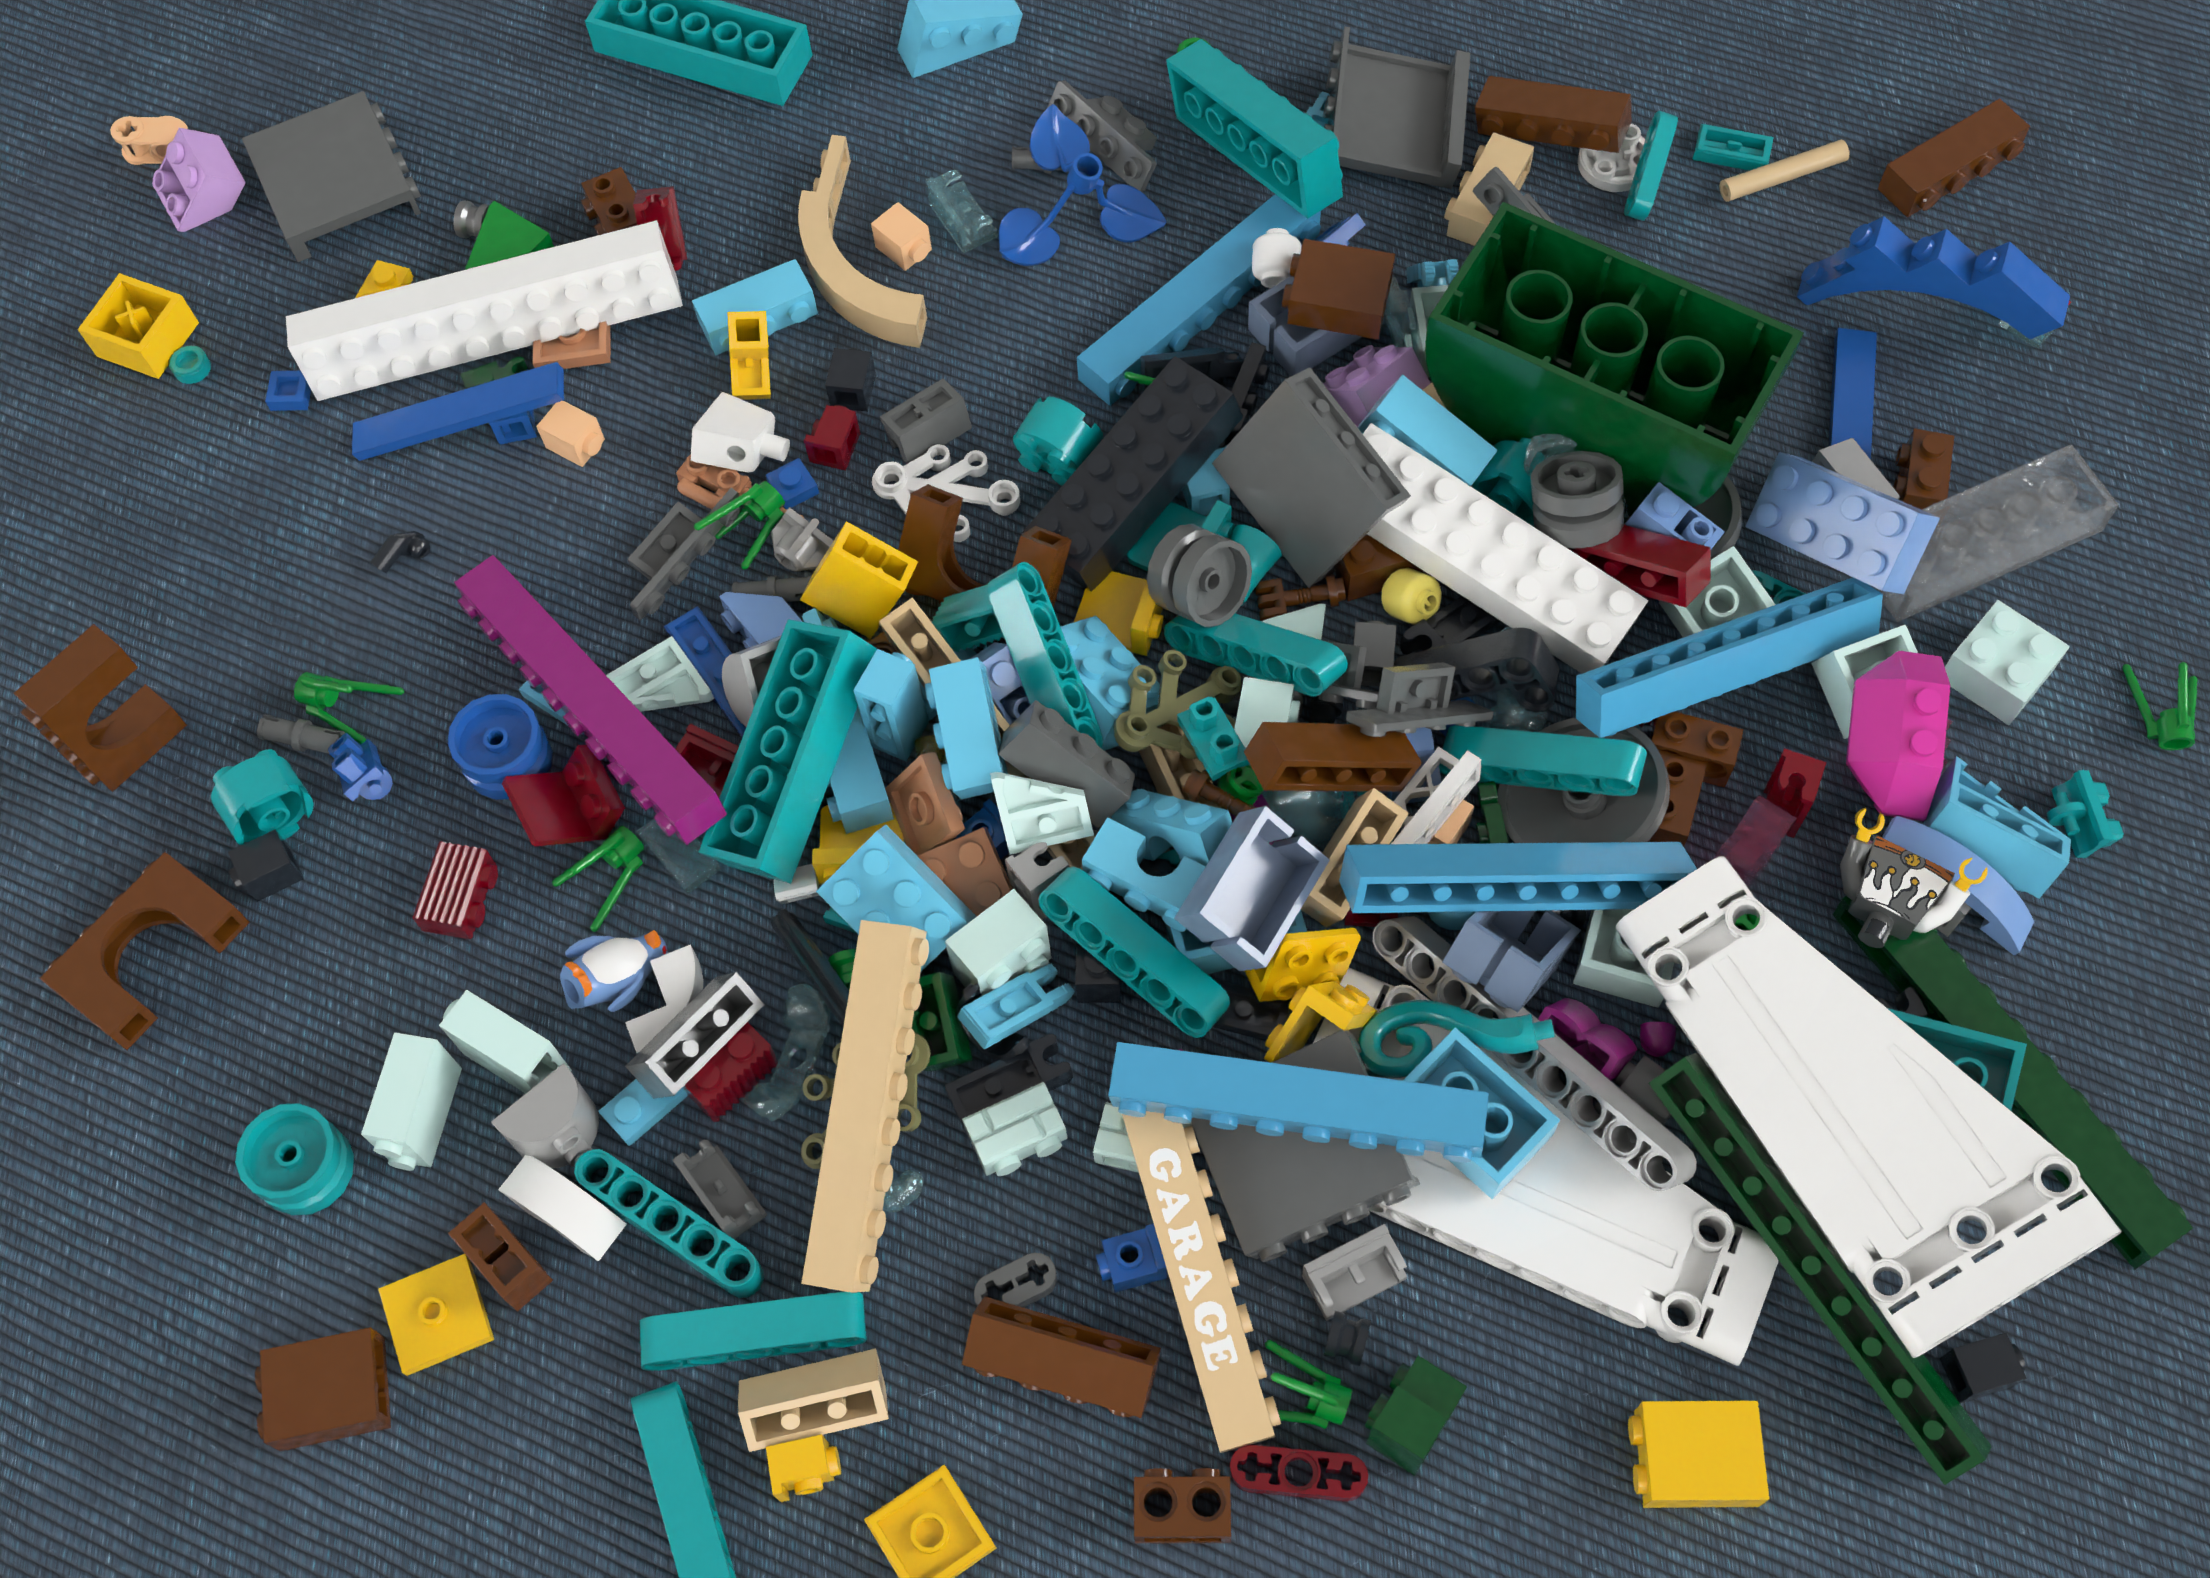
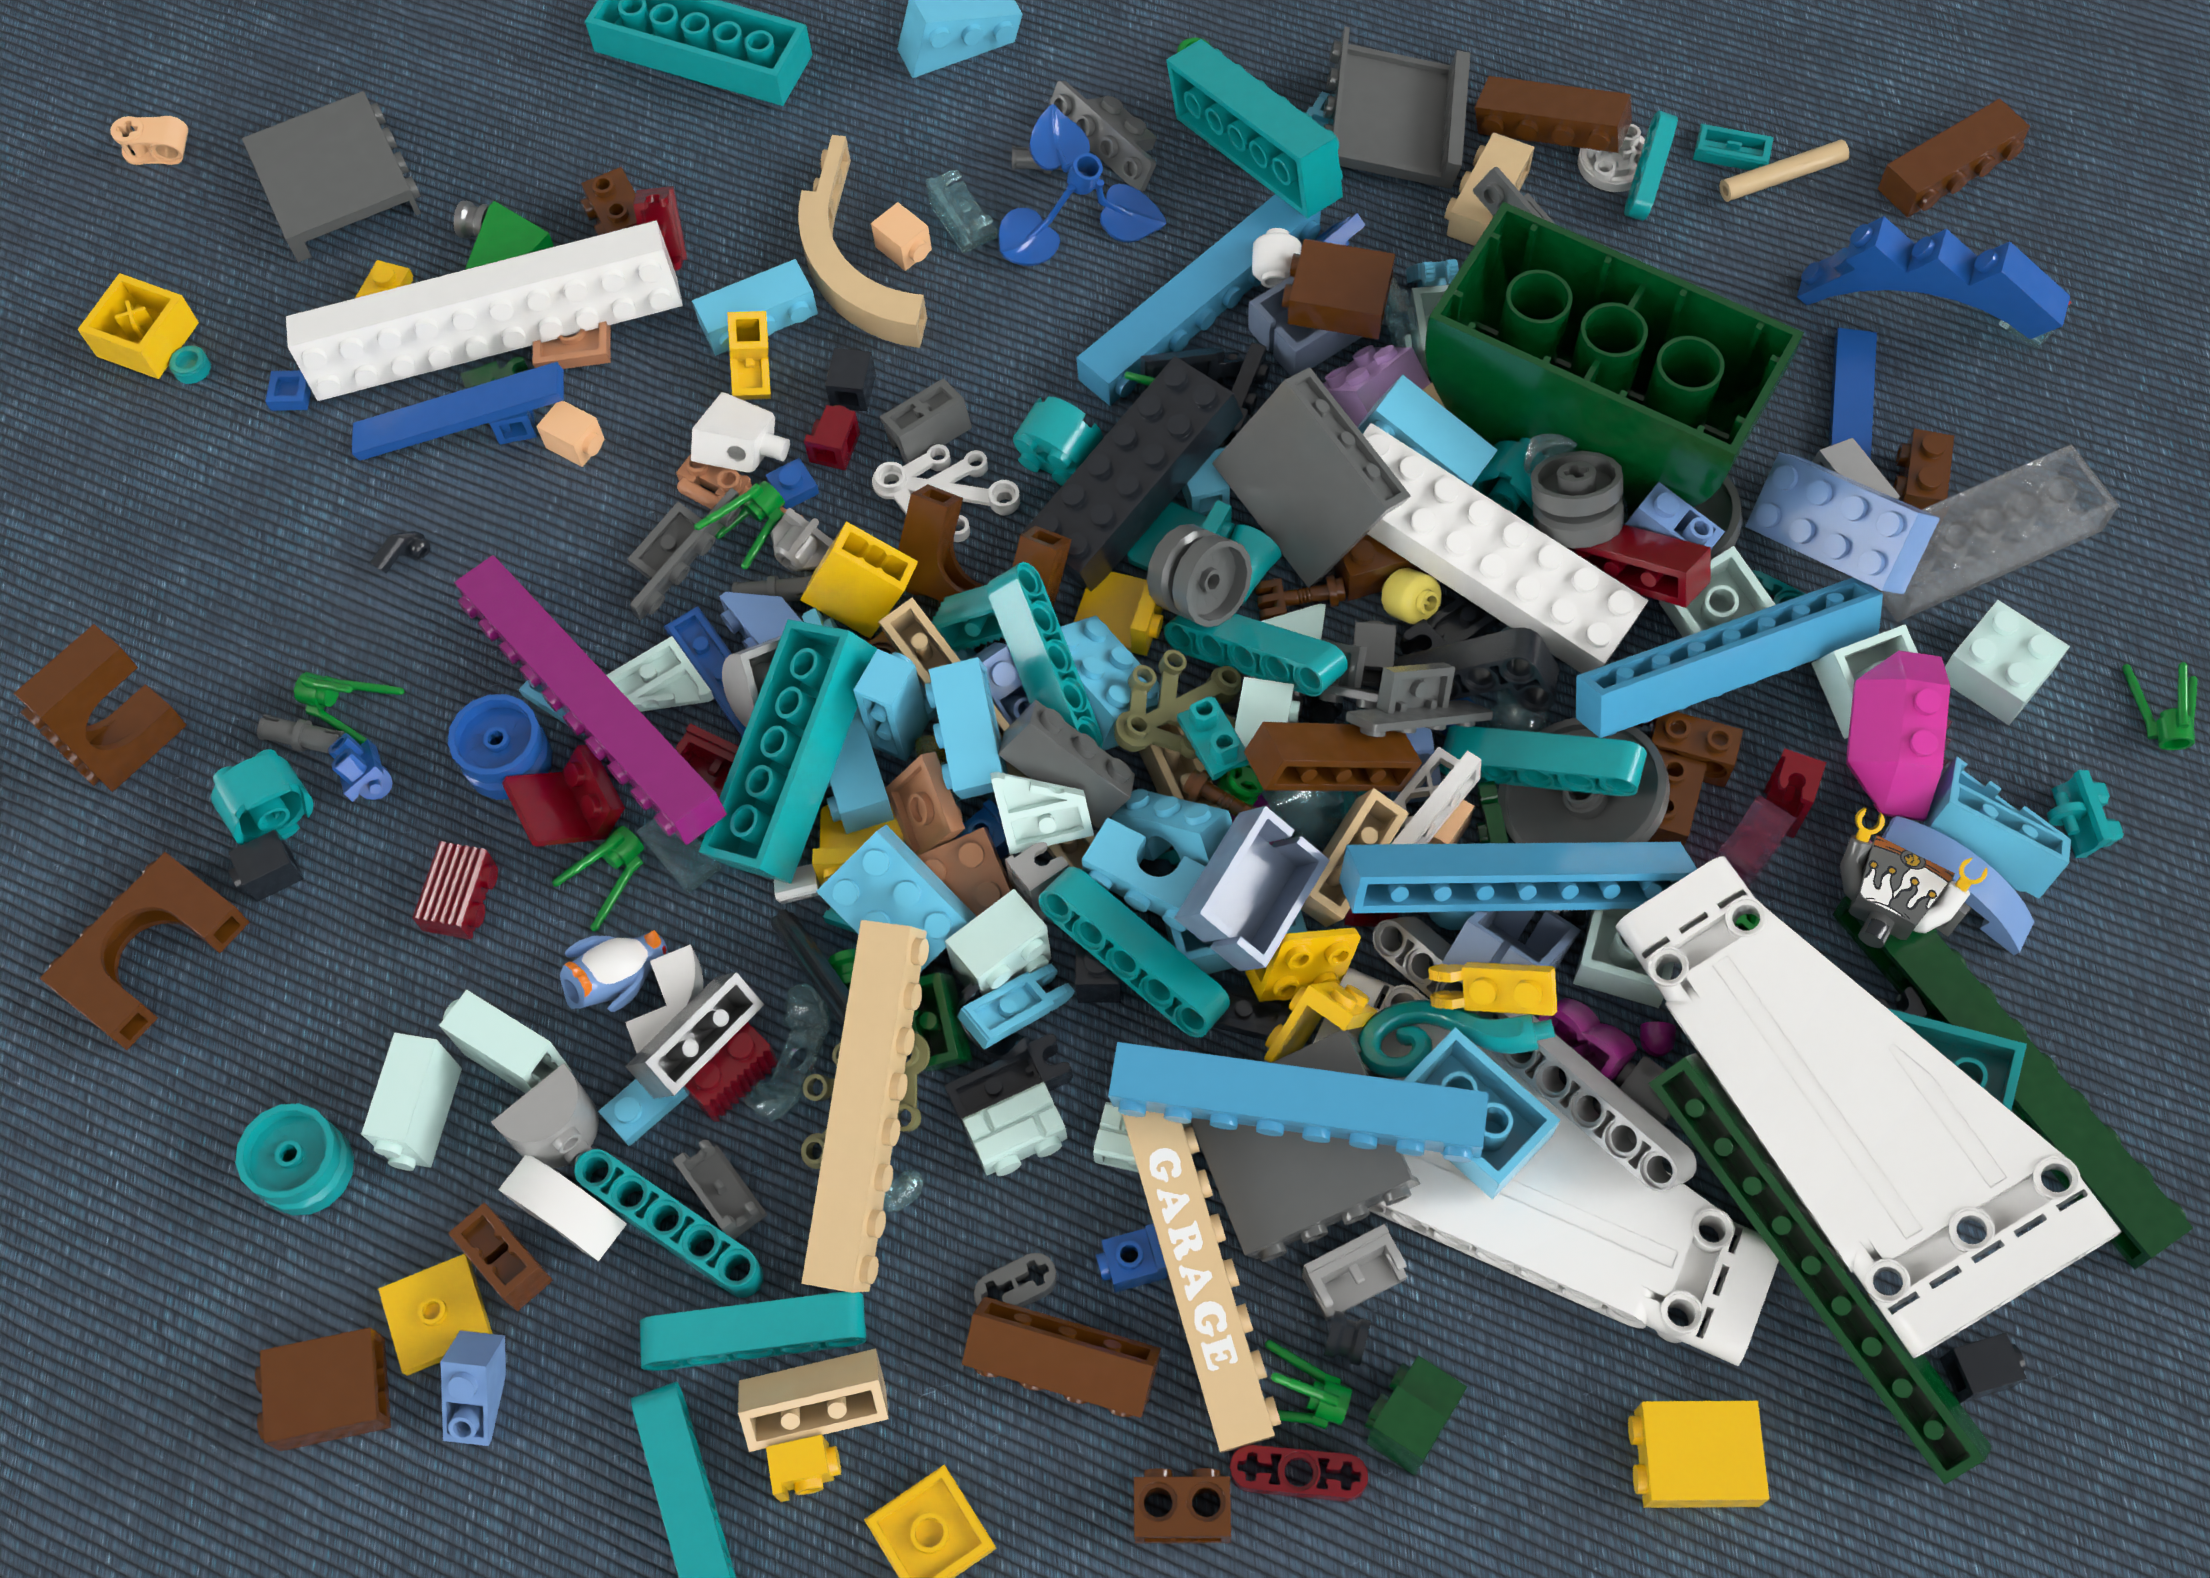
(197, 179): lavender slope -> none
(472, 1387): none -> medium blue slope
(1497, 988): none -> yellow hinge

